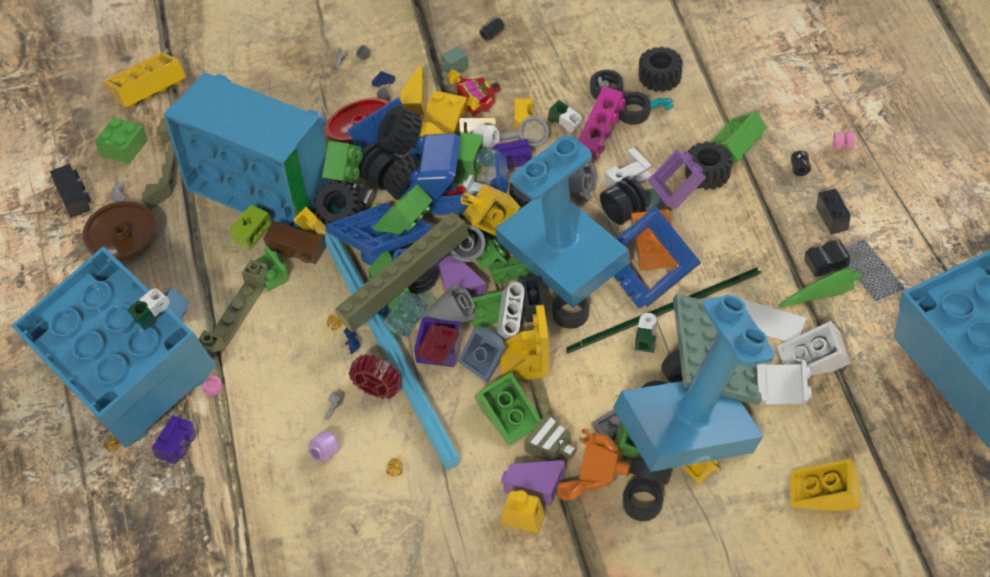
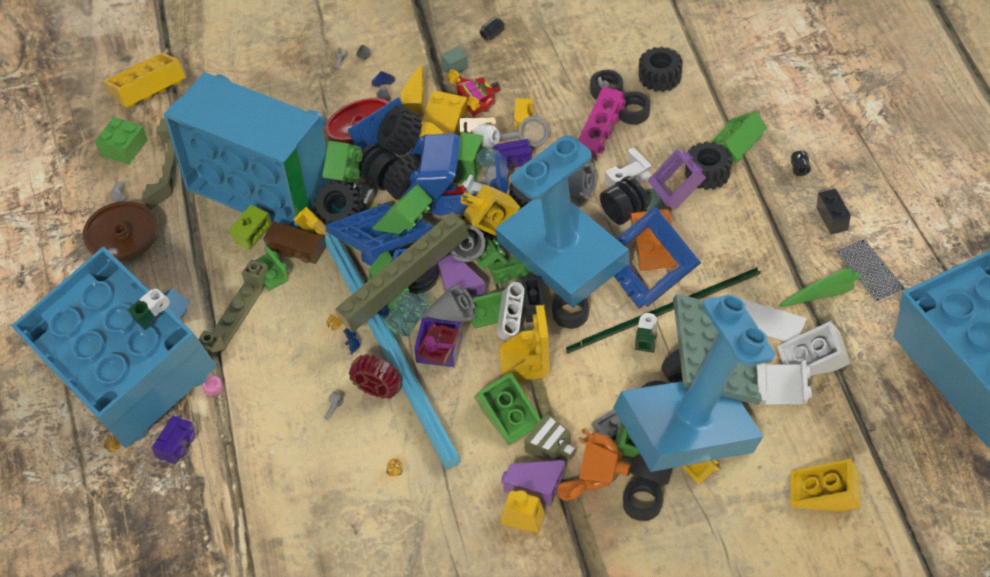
(71, 190): black brick -> none
(323, 446): lavender head -> none
(432, 346): none -> magenta hand
(482, 352): sand blue slope -> none
(564, 116): leg -> none
(666, 102): teal arm -> none
(827, 258): black brick -> none
(843, 140): bright pink wheel -> none

